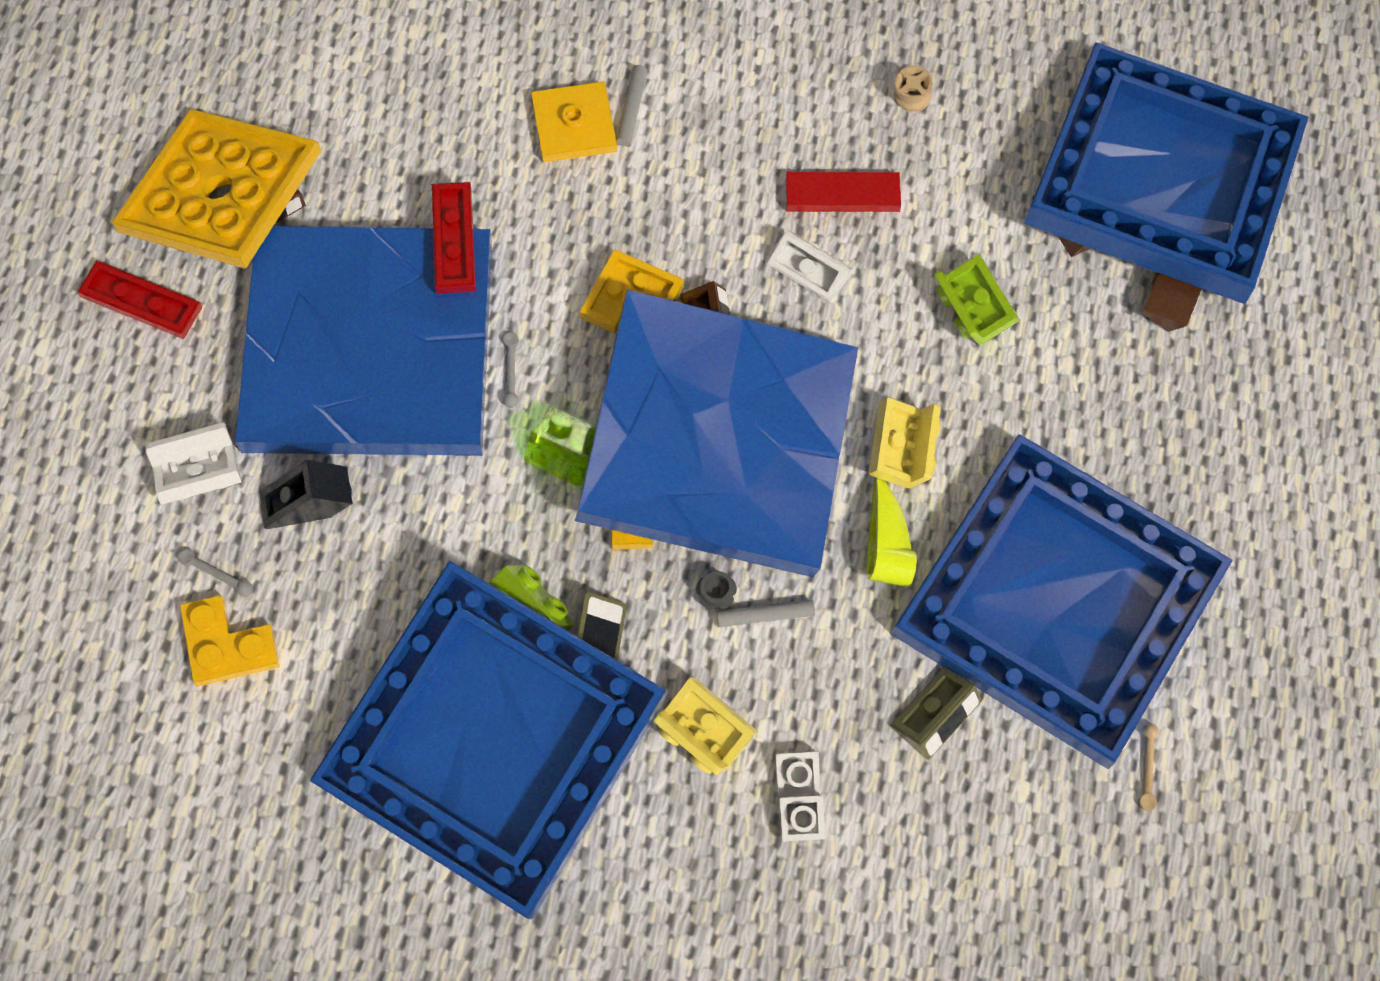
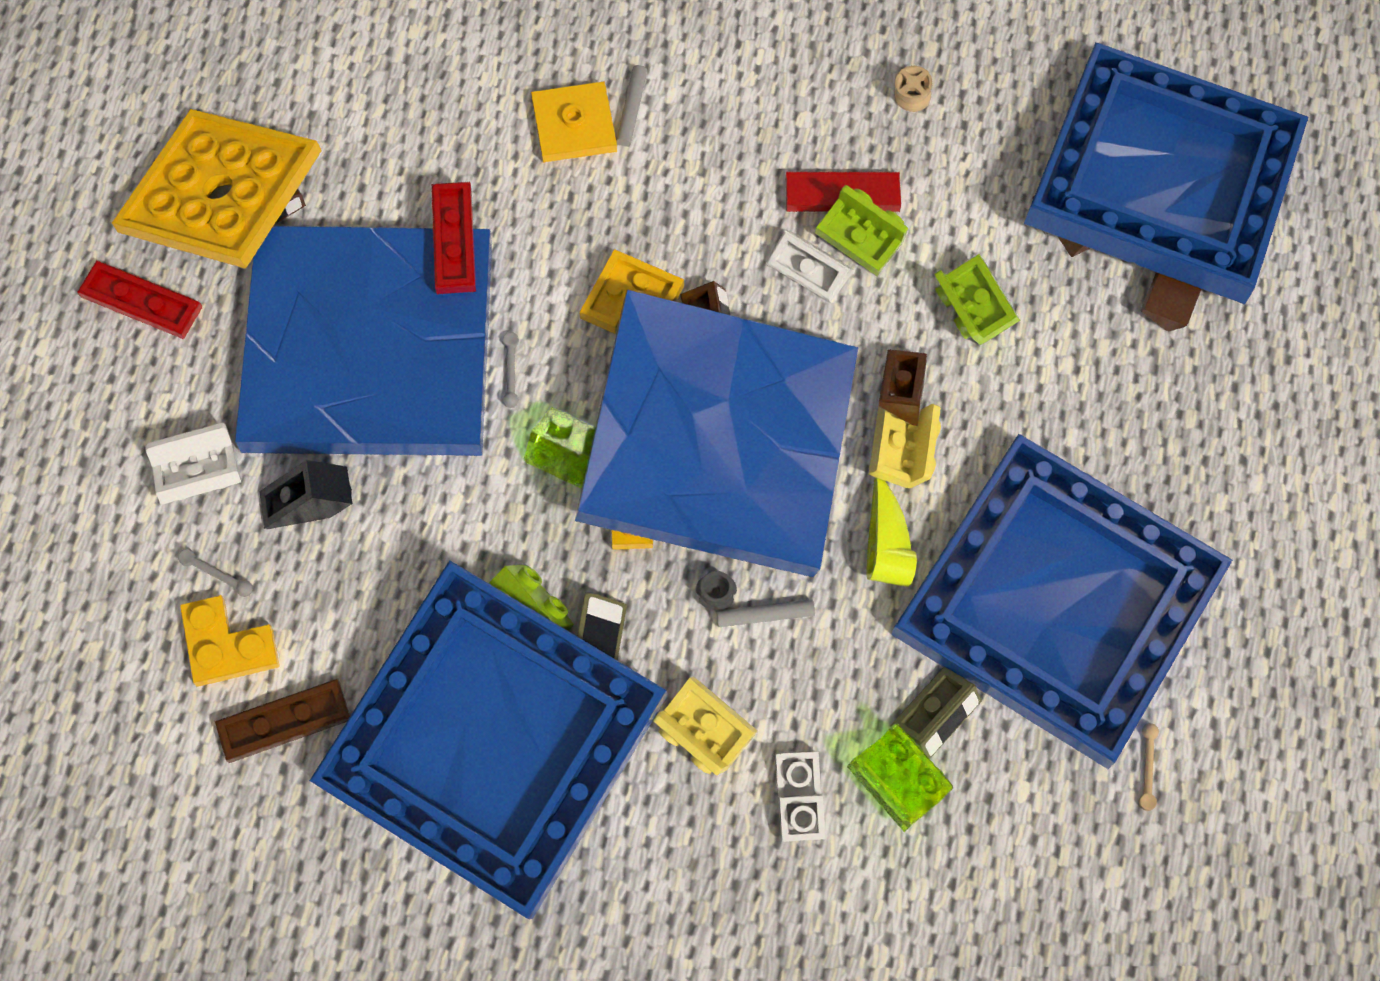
(282, 721): none -> reddish brown tile
(862, 229): none -> lime bracket
(900, 777): none -> clear neon green bracket
(903, 384): none -> reddish brown slope

